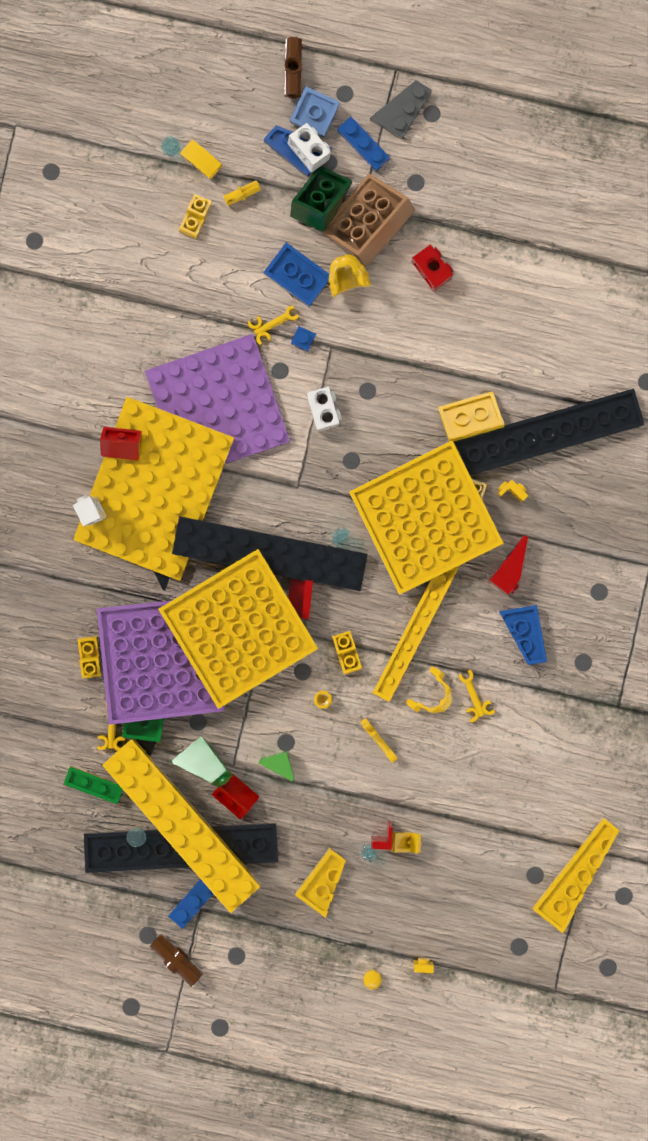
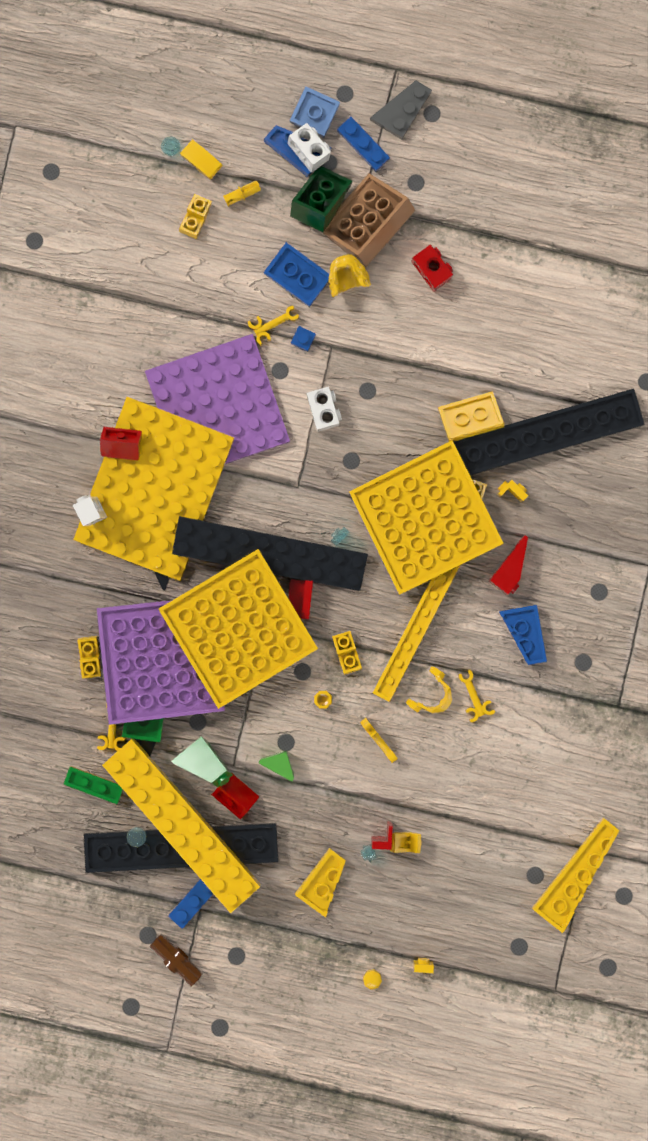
(293, 56): reddish brown piece -> none

